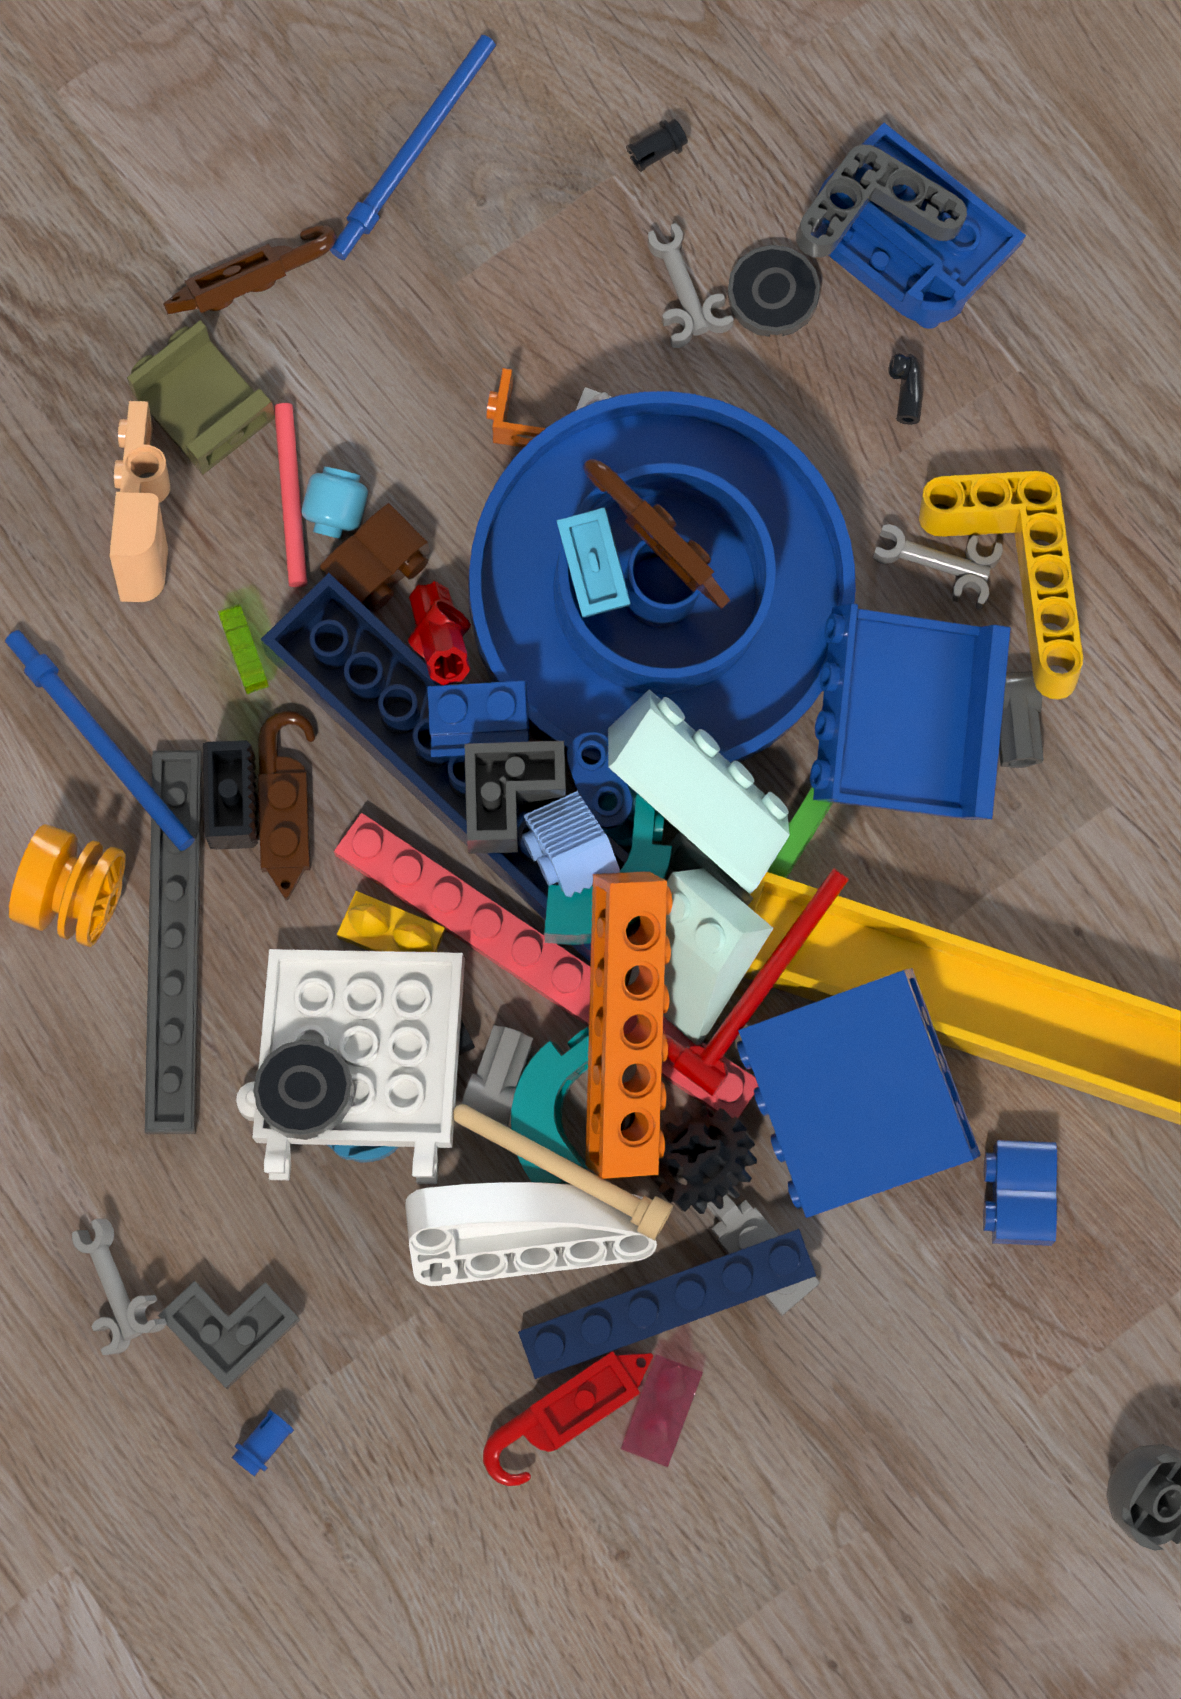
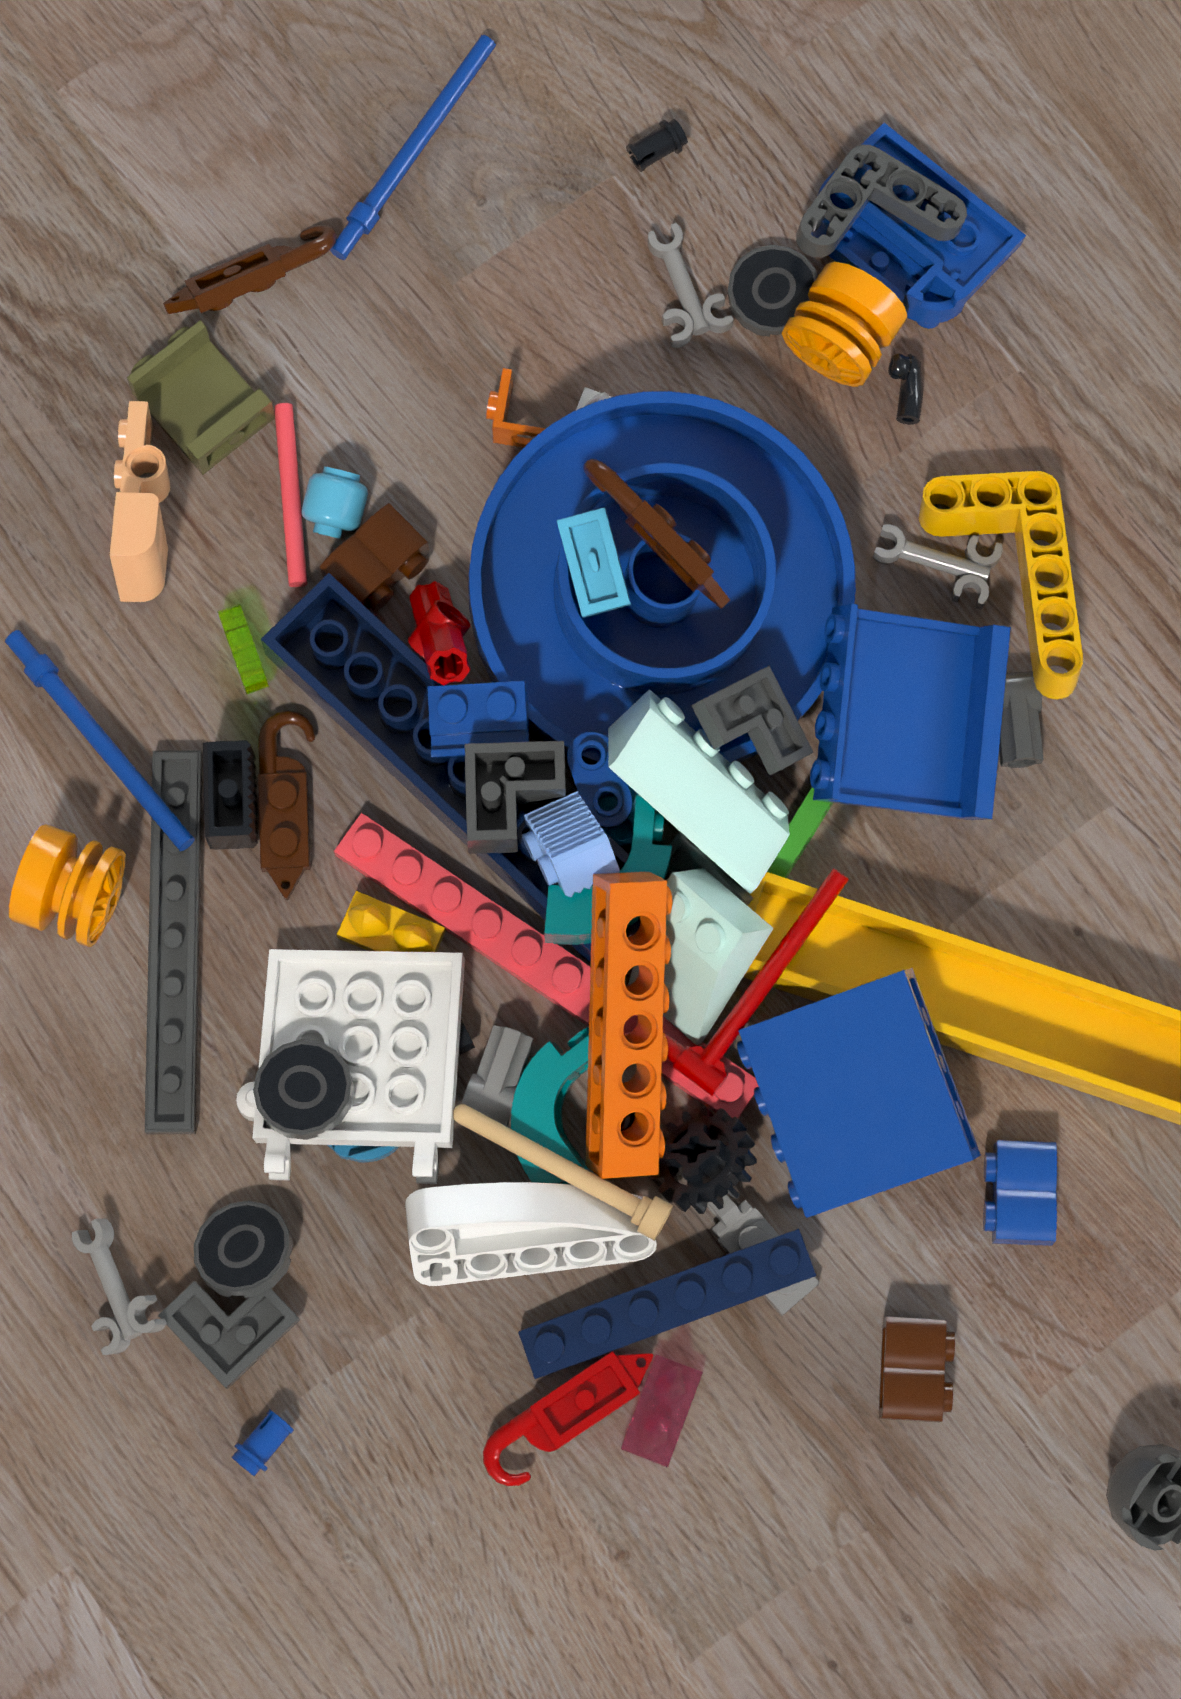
(243, 1249): none -> black tile
(761, 710): none -> dark grey plate
(844, 324): none -> light orange wheel
(914, 1369): none -> reddish brown brick

